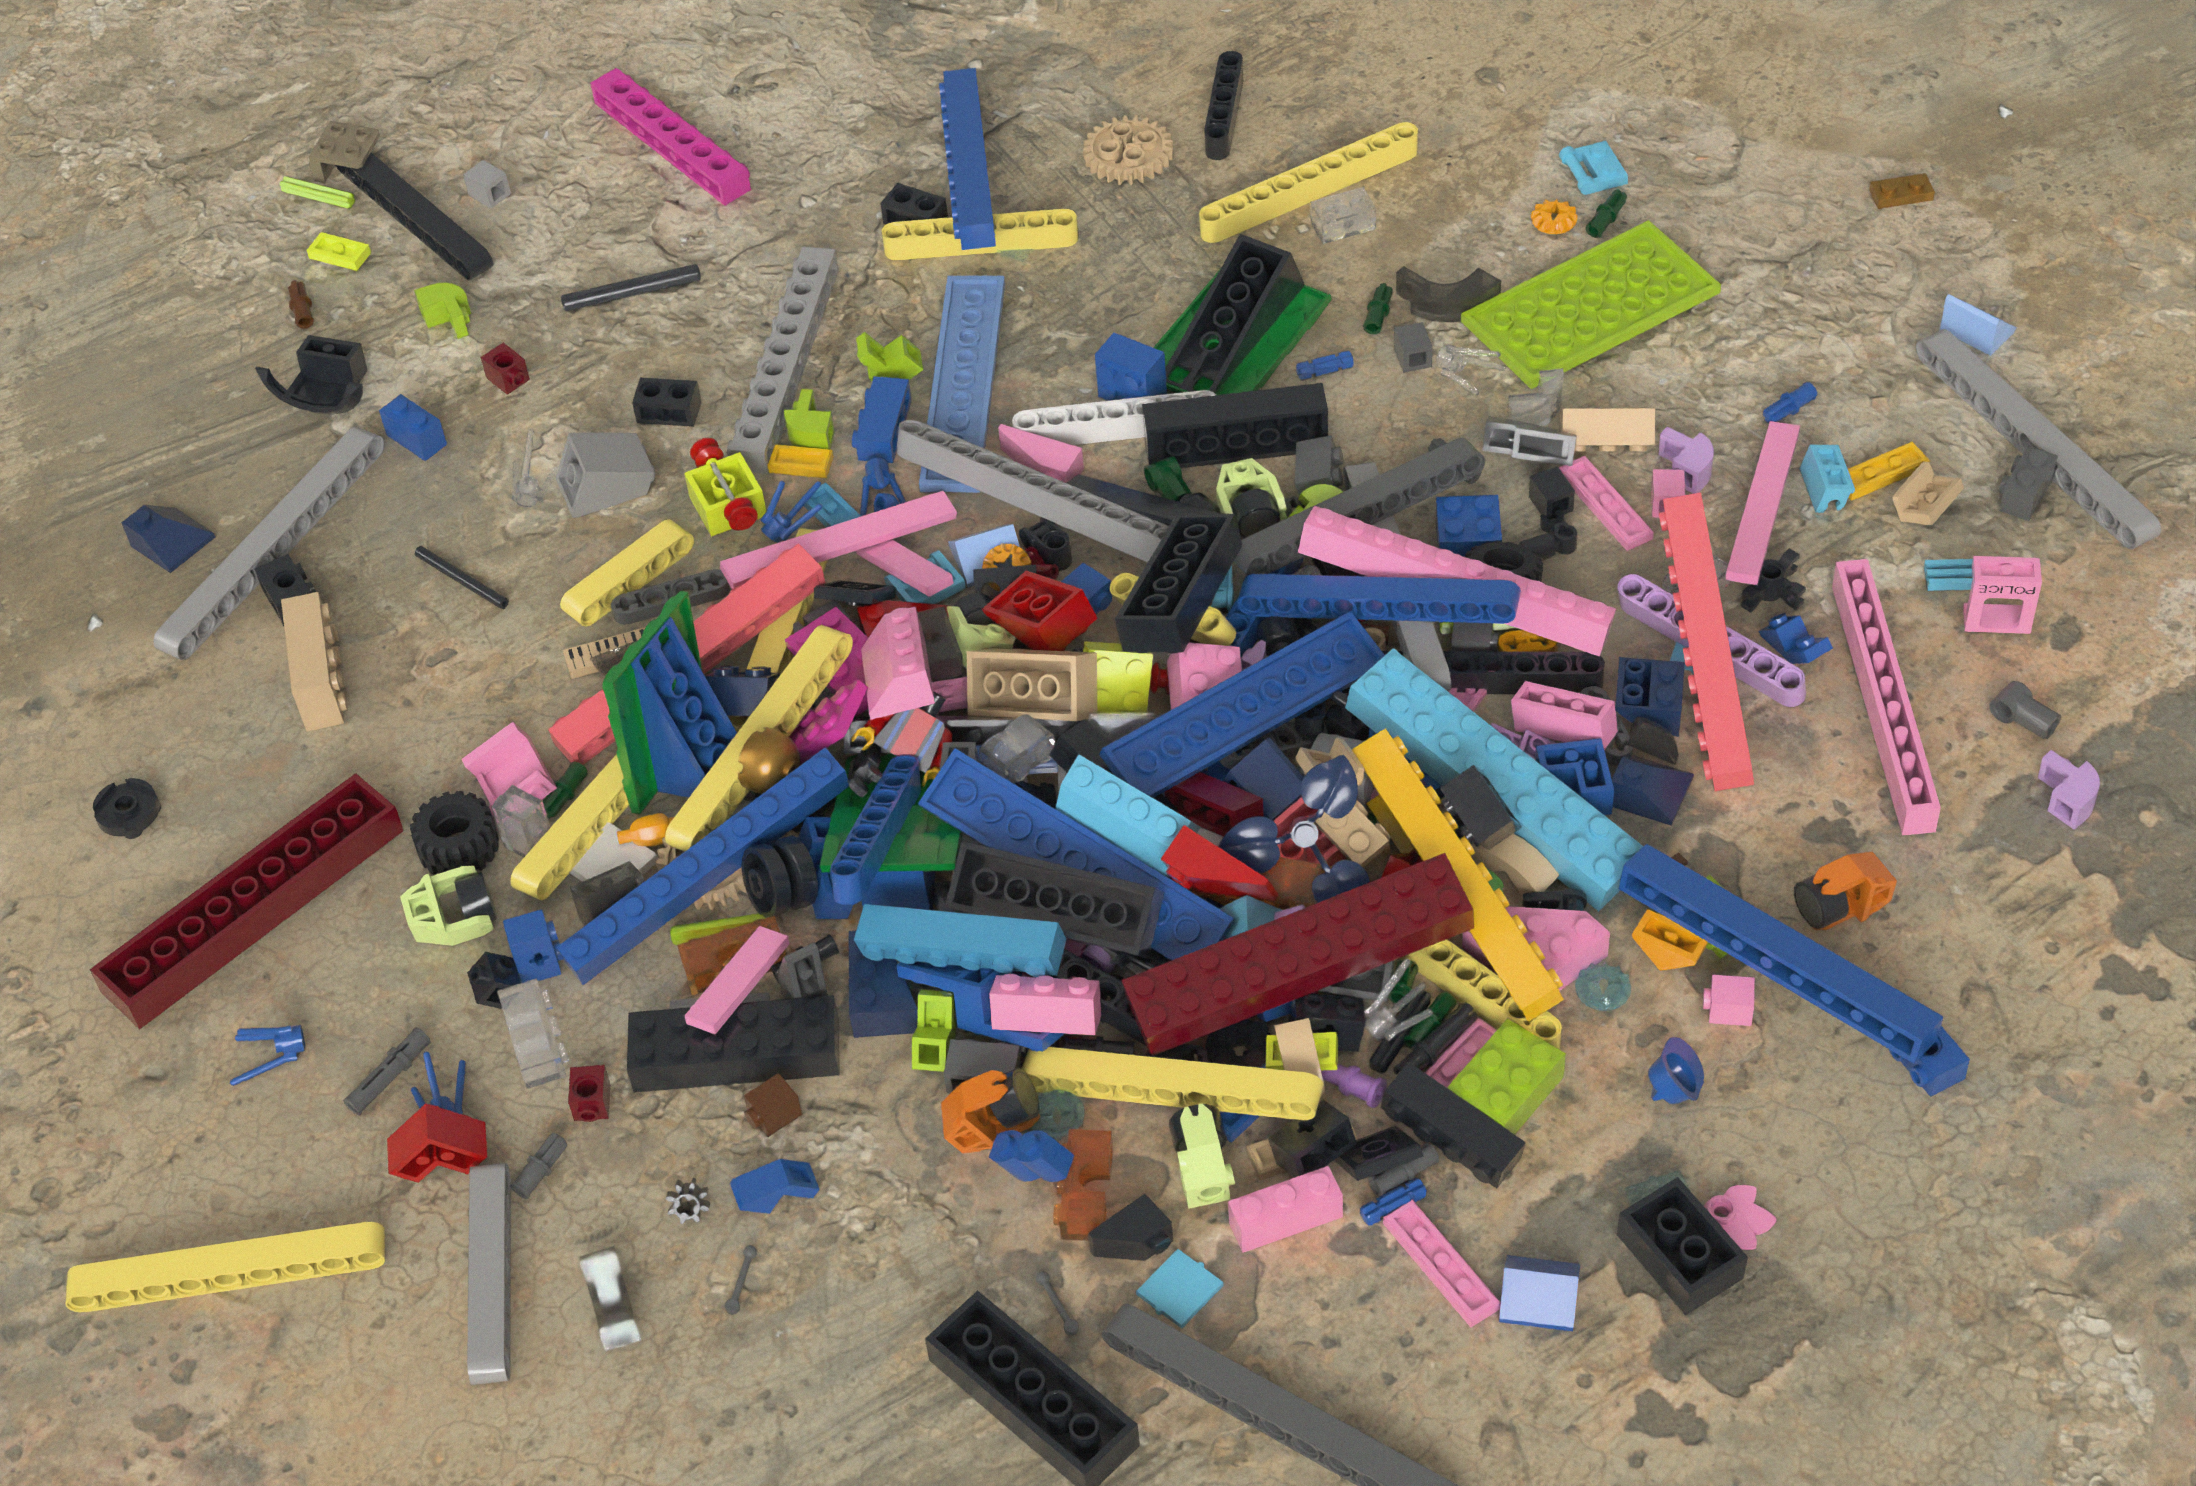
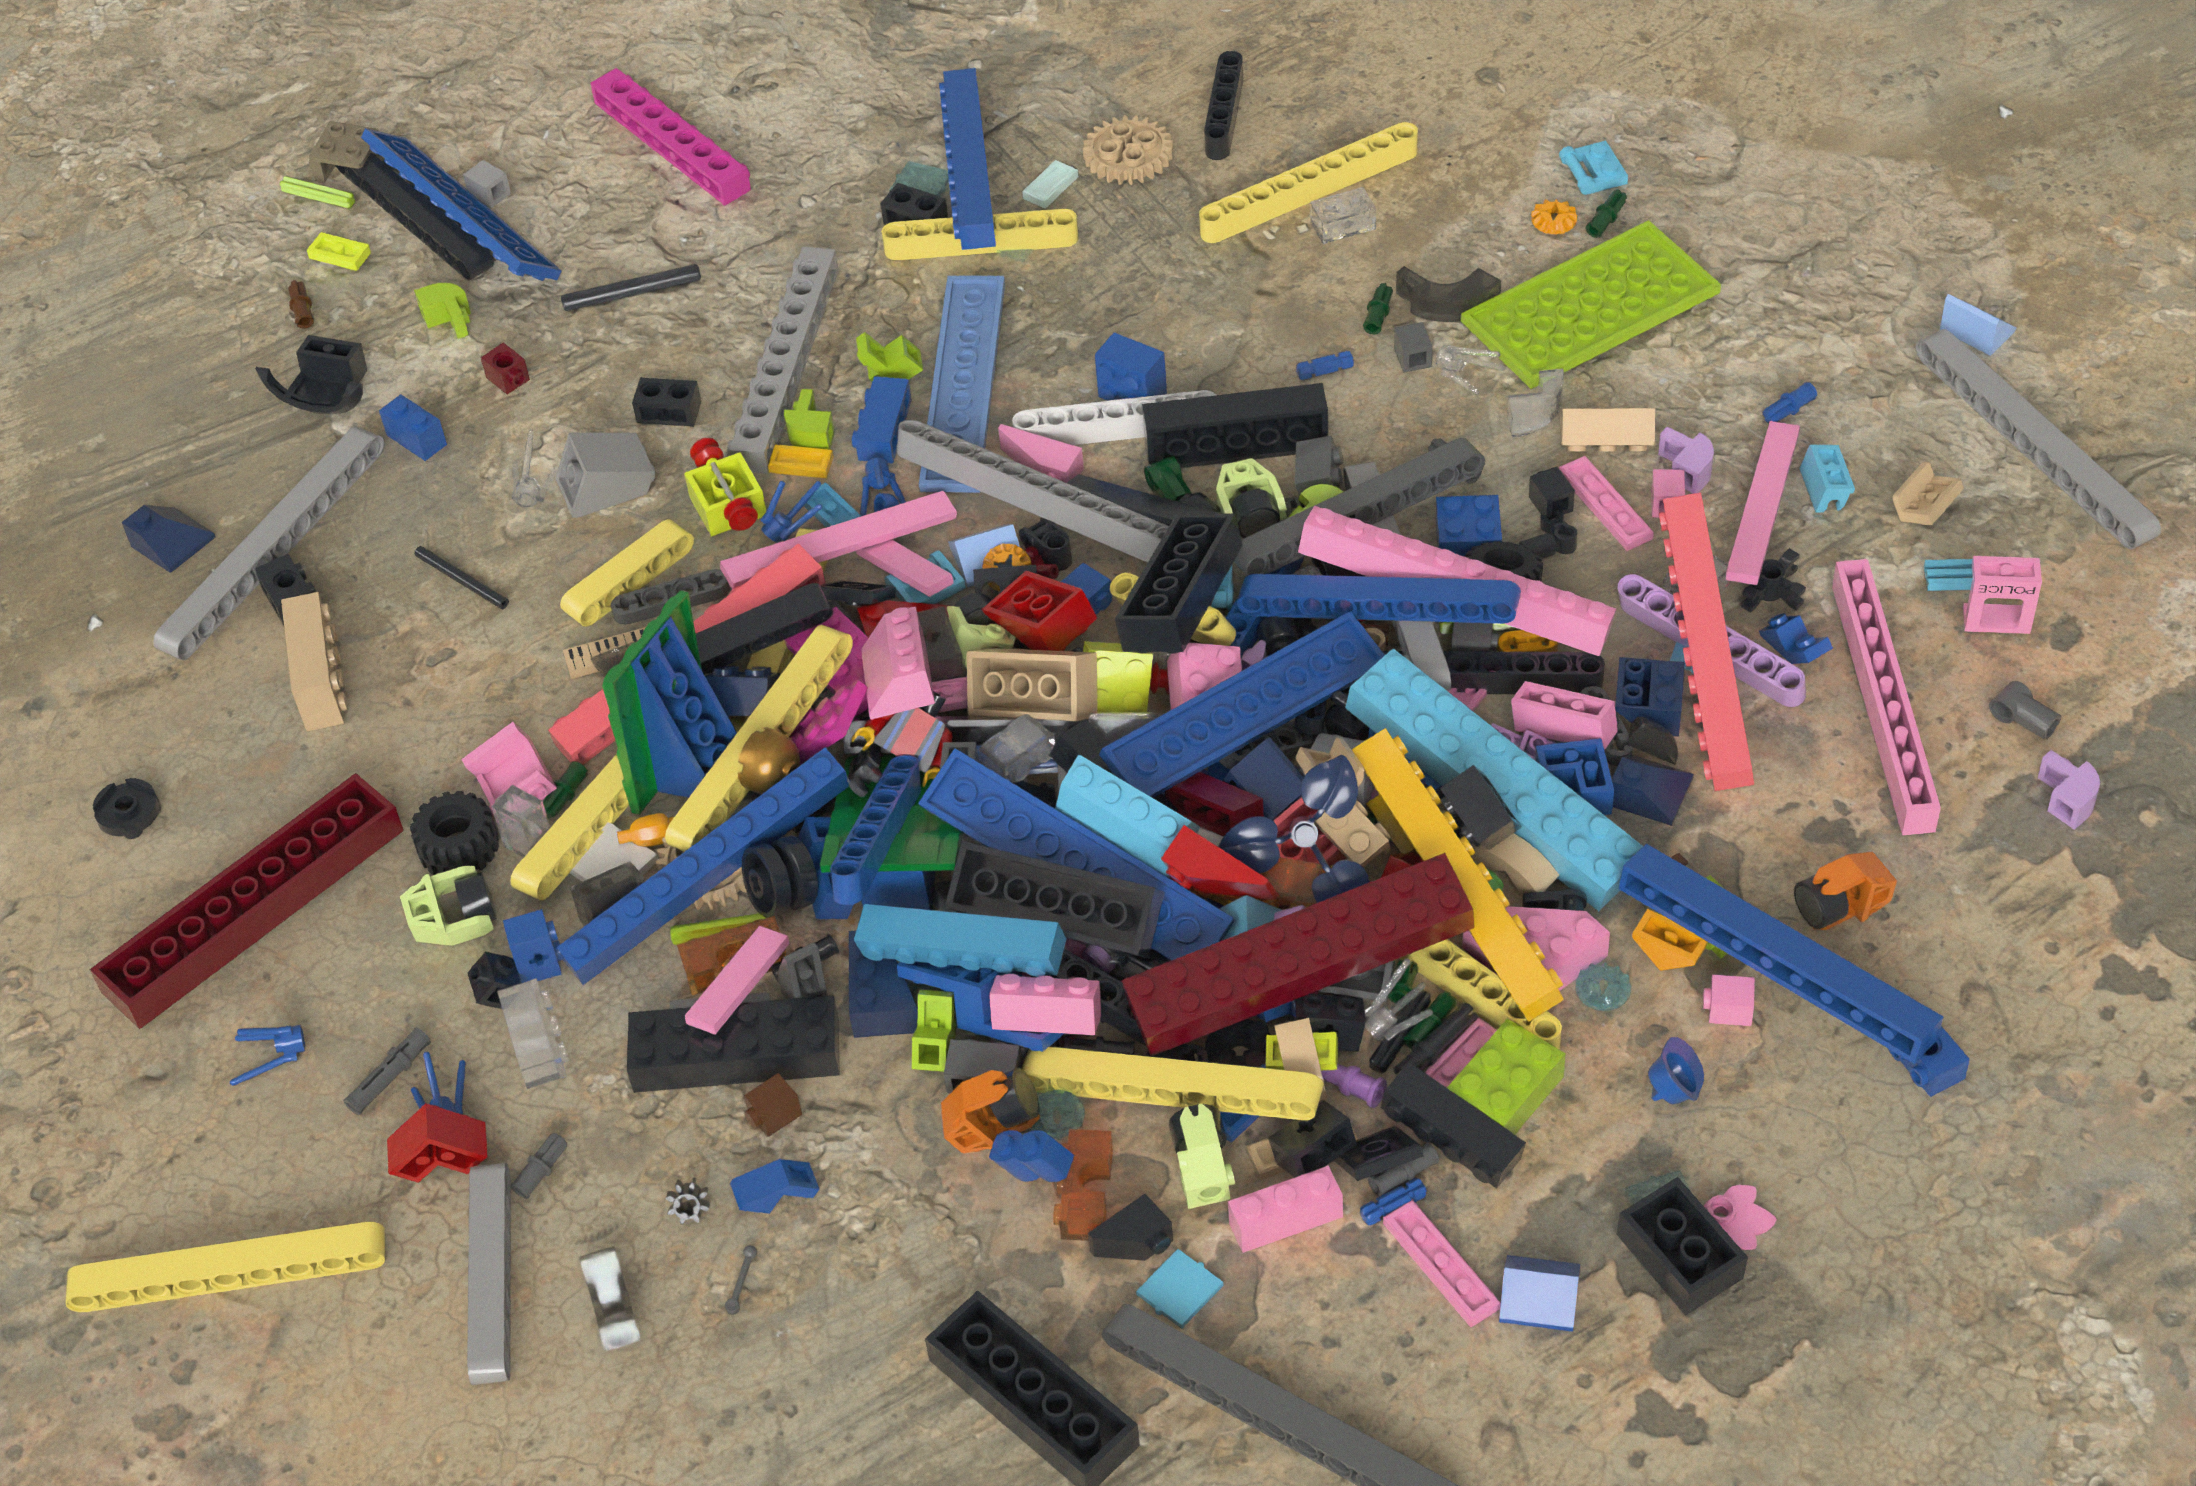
(461, 205): none -> blue plate
(586, 1082): dark red brick -> none
(762, 627): none -> black beam
(923, 178): none -> clear light blue piece
(1050, 184): none -> light aqua tile
(1070, 1325): dark grey hinge -> none
(1241, 322): black piece -> none
(1529, 441): dark grey slope -> none
(1885, 469): yellow tile -> none
(1901, 191): pearl gold plate -> none
(2028, 482): dark grey brick -> none

